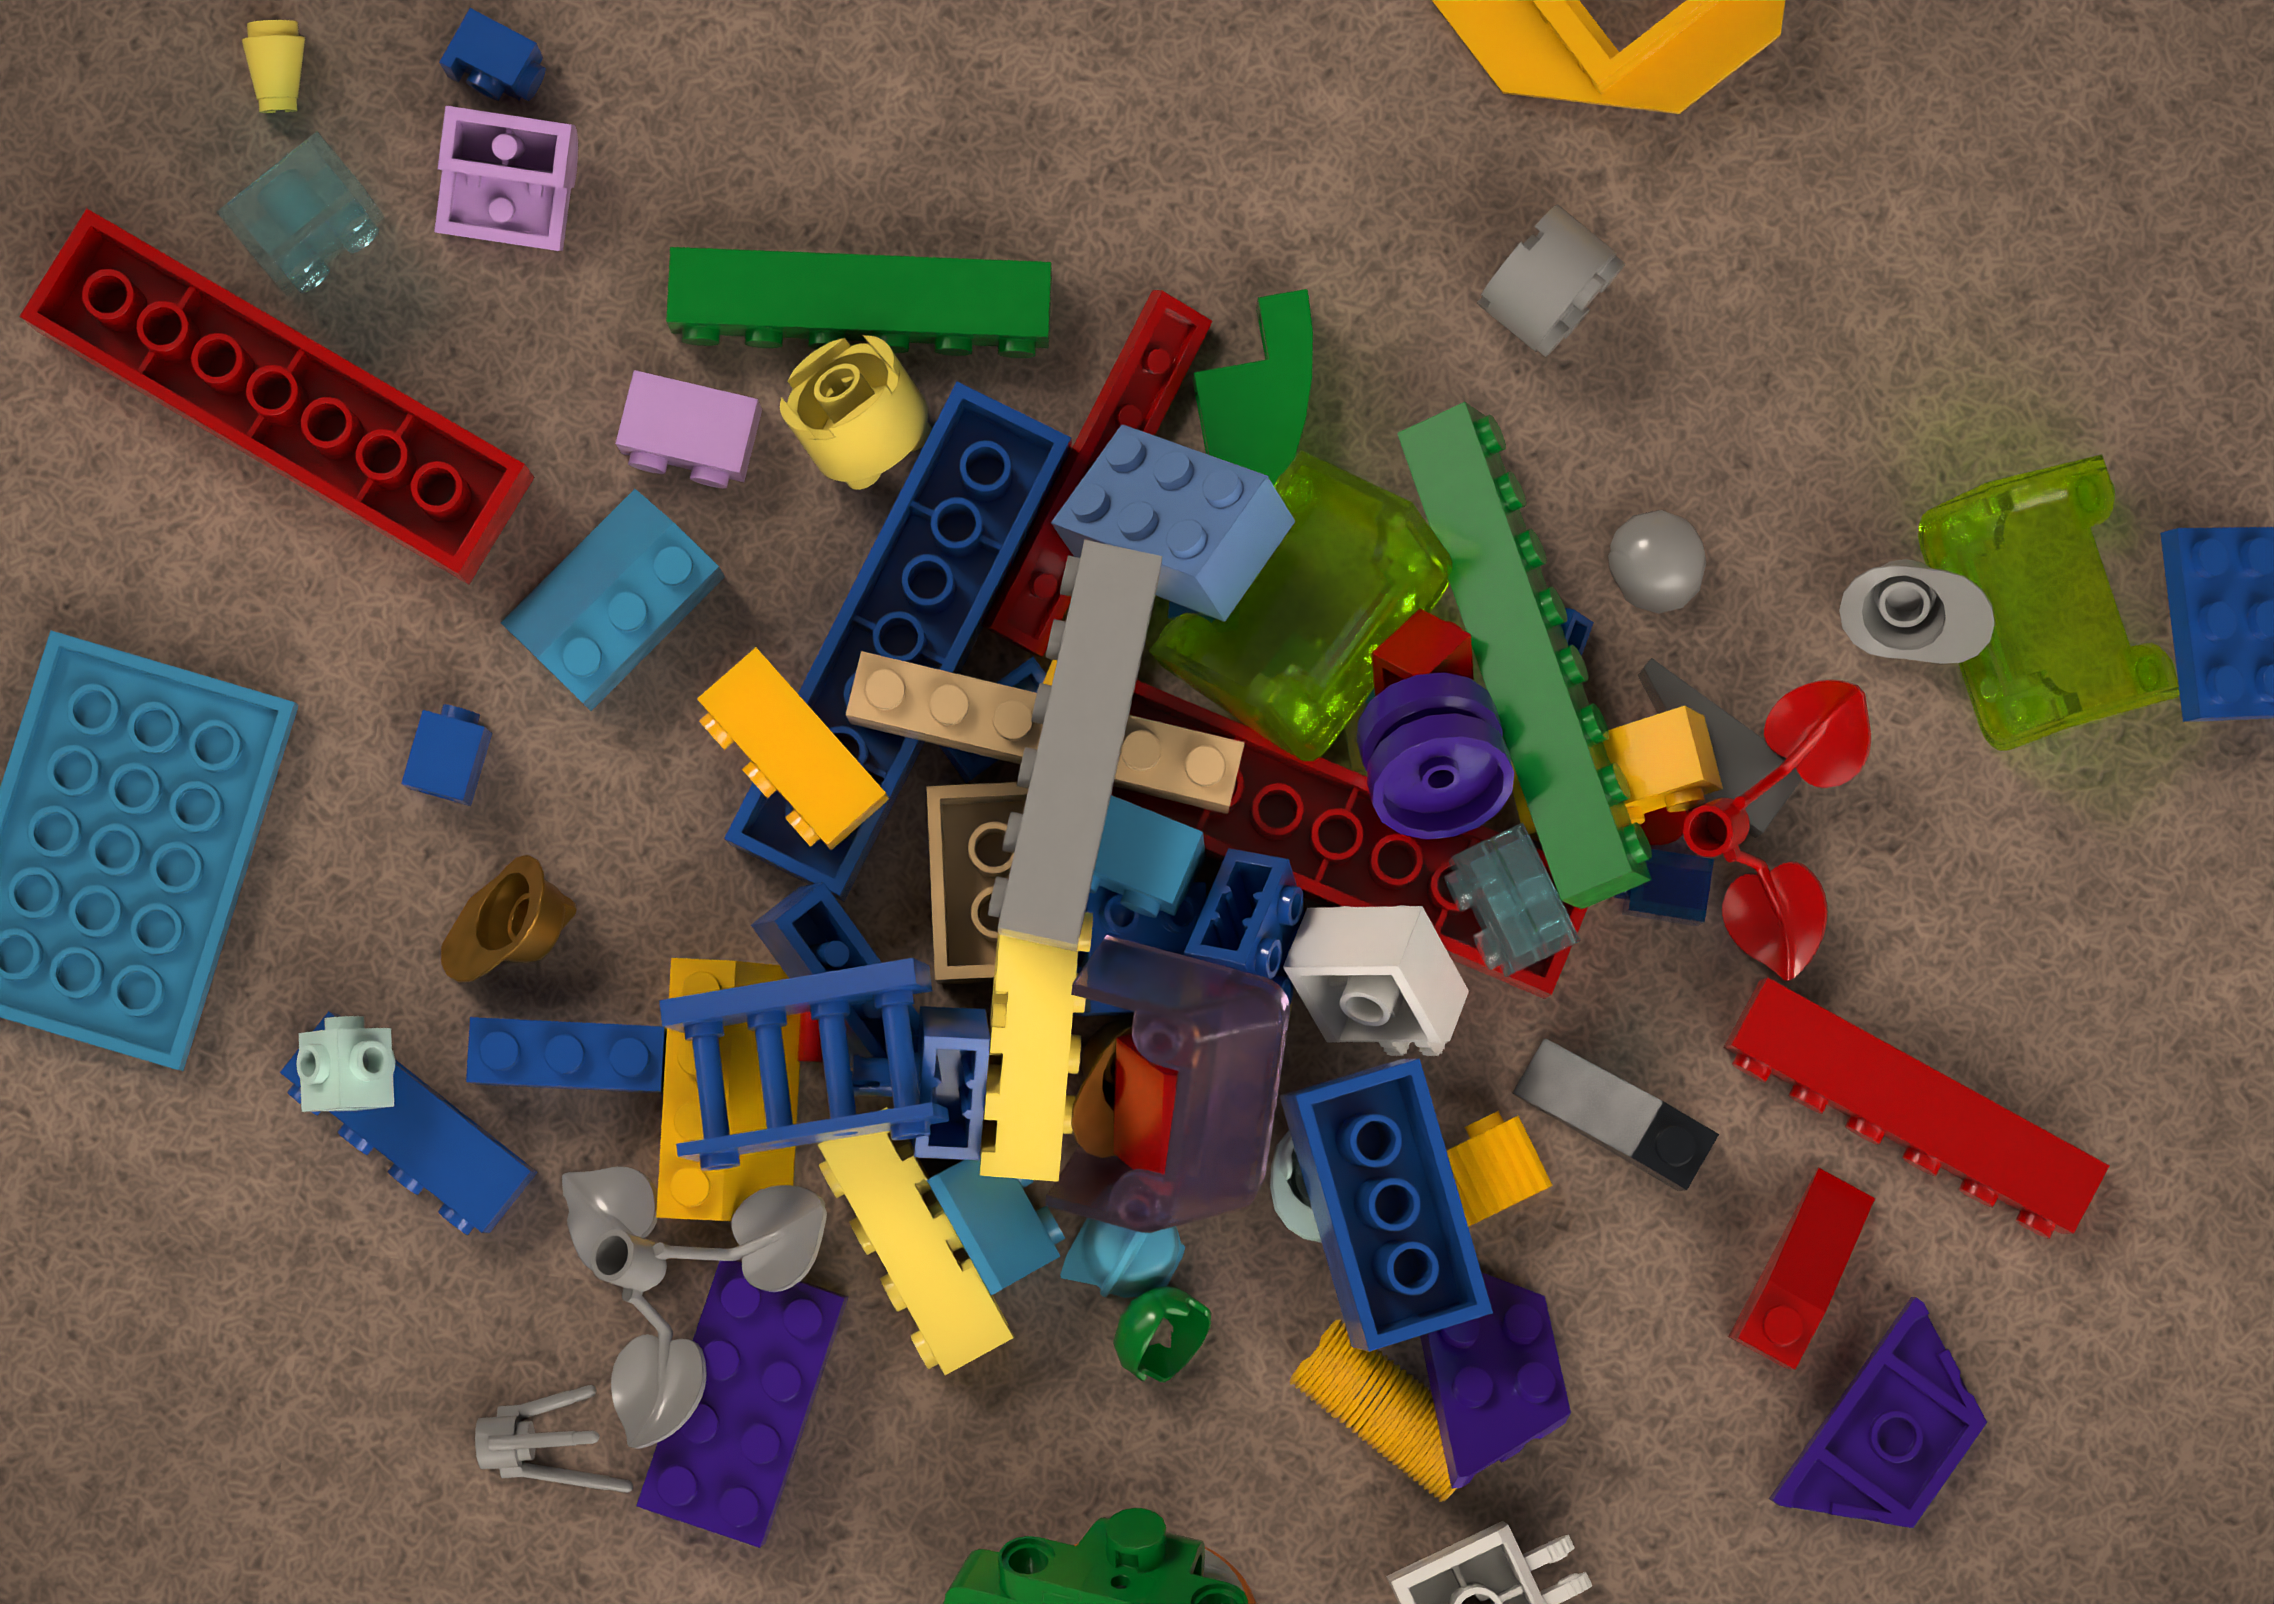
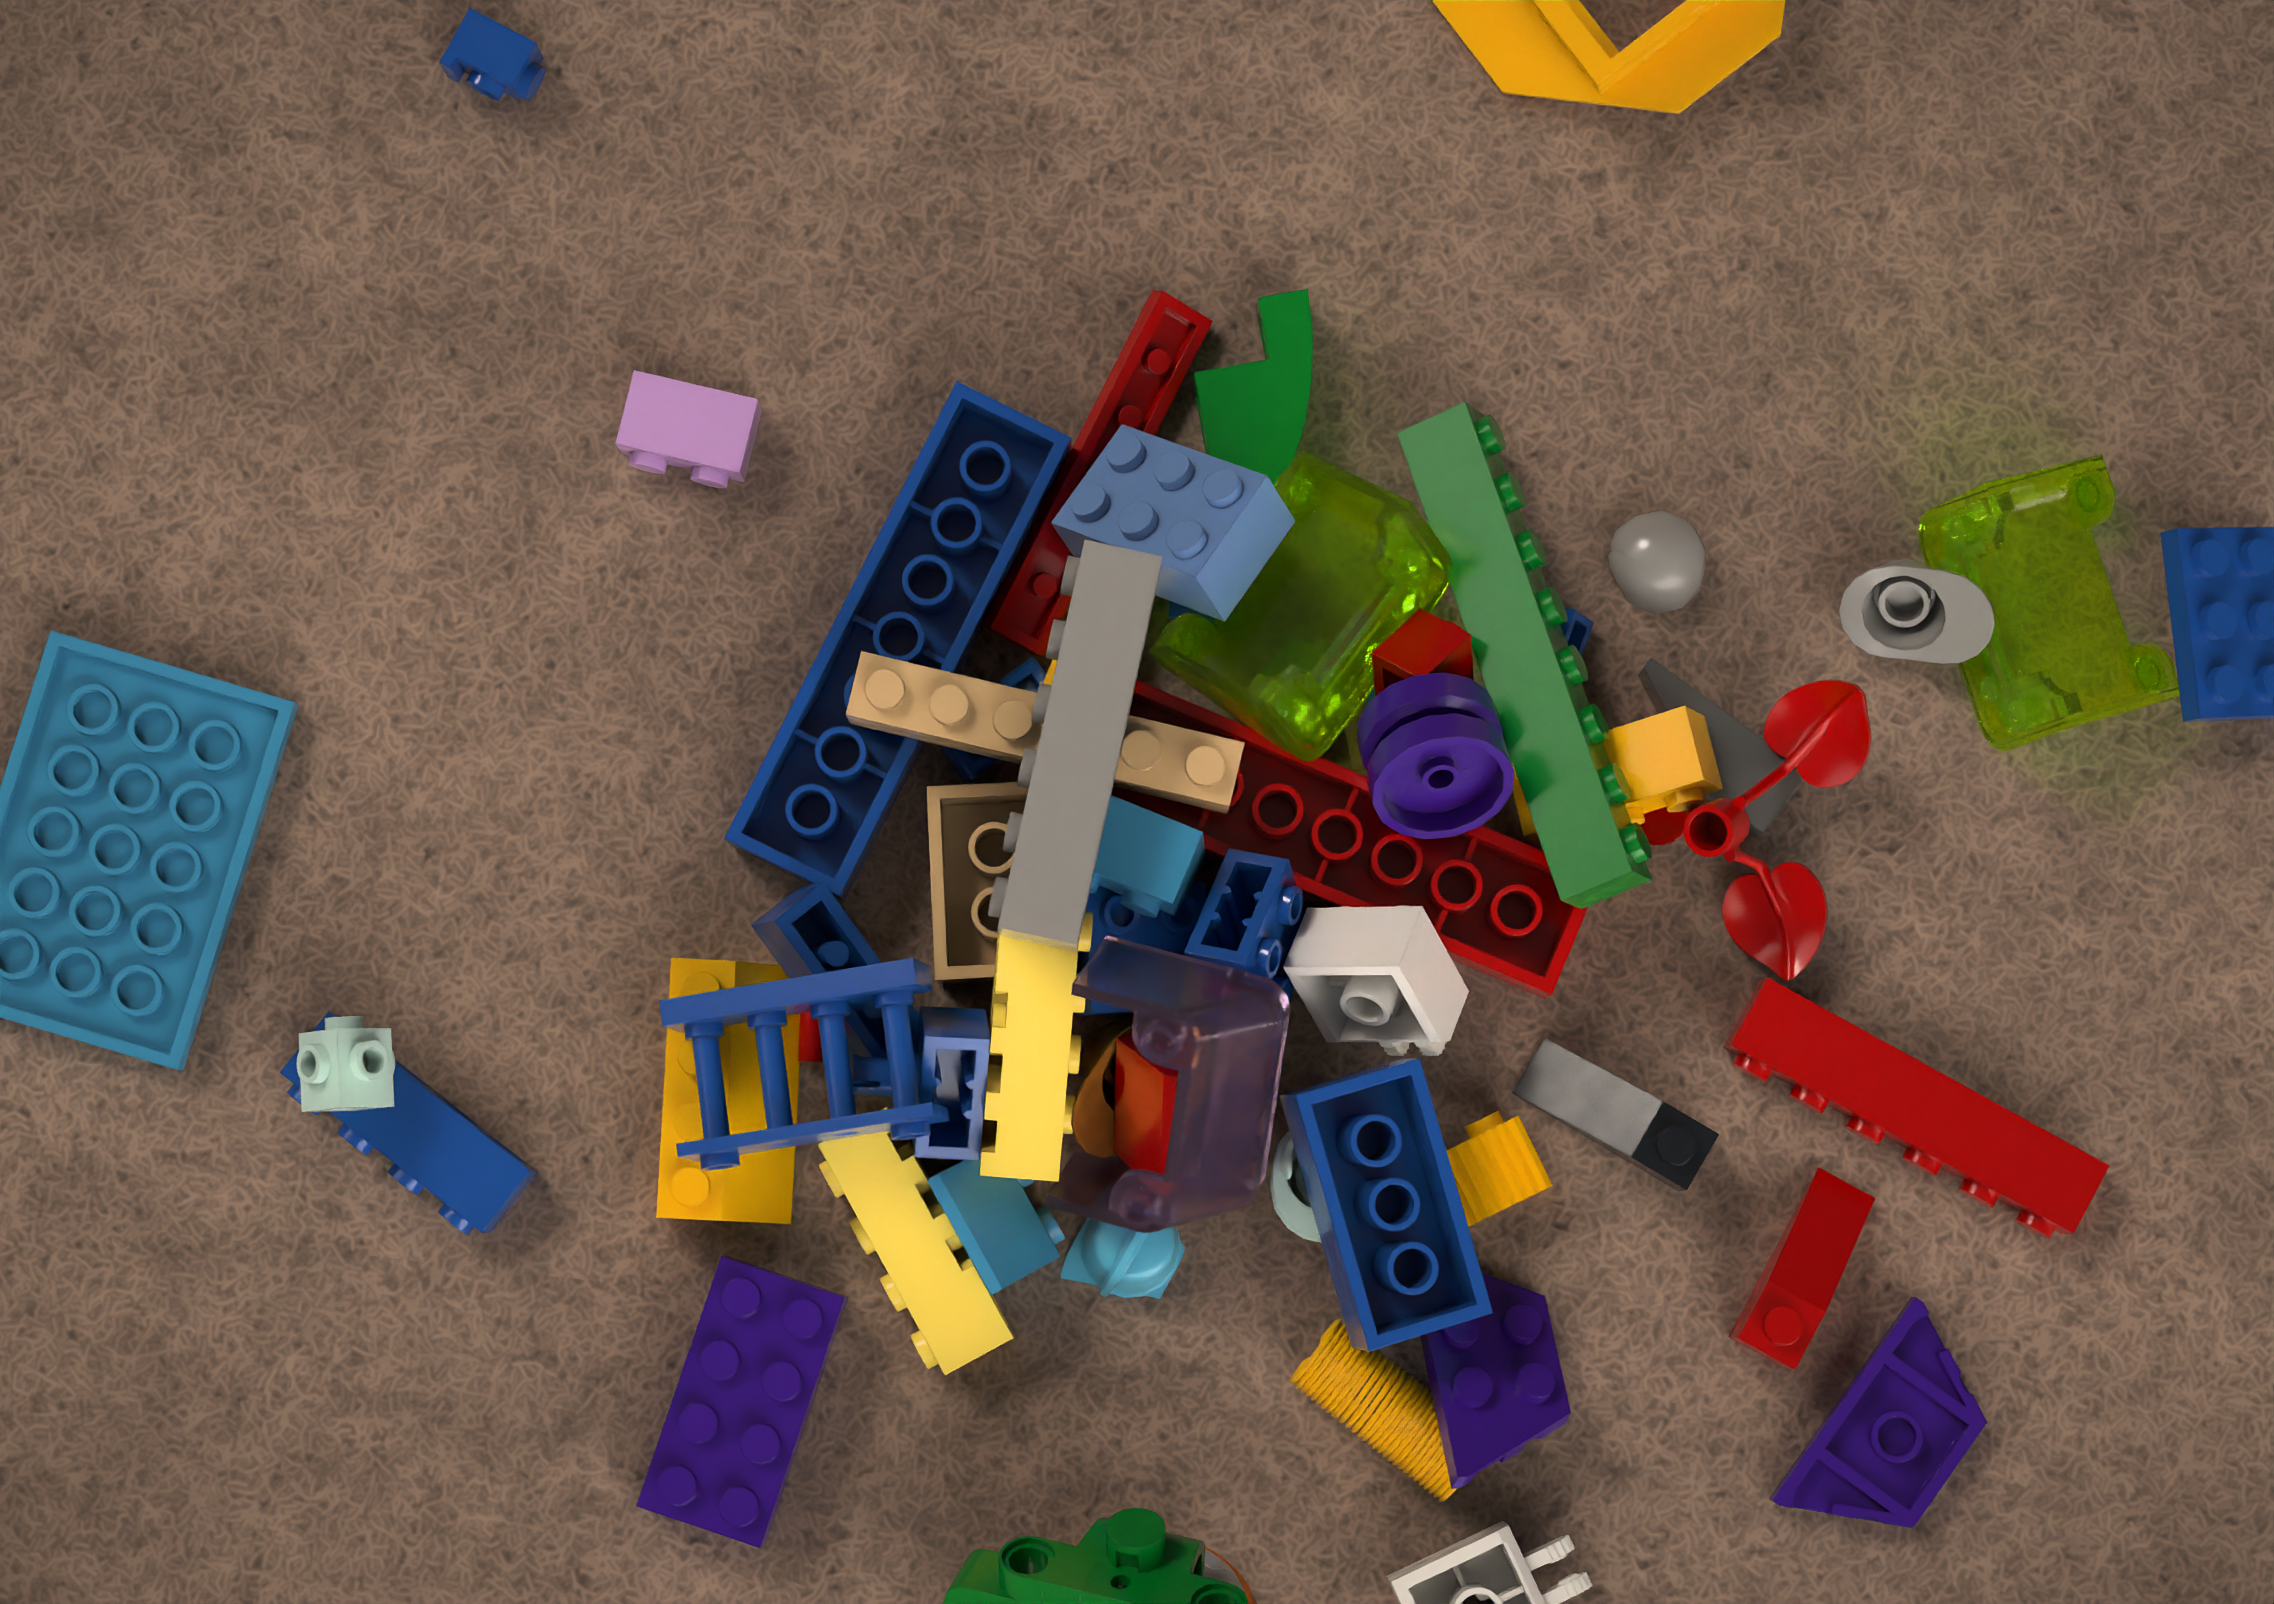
(275, 63): light yellow cone -> none
(277, 396): red brick -> none
(303, 216): clear light blue brick -> none
(447, 754): blue brick -> none
(505, 178): lavender brick -> none
(506, 920): pearl gold piece -> none
(508, 1441): light grey plant -> none
(566, 1055): blue brick -> none
(611, 1213): light grey plant -> none
(613, 599): dark azure slope -> none
(790, 751): yellow brick -> none
(855, 410): light yellow brick -> none
(858, 295): green brick -> none
(1139, 1323): green hair -> none
(1511, 901): clear light blue brick -> none
(1550, 281): light grey brick -> none
(1676, 890): clear blue brick -> none

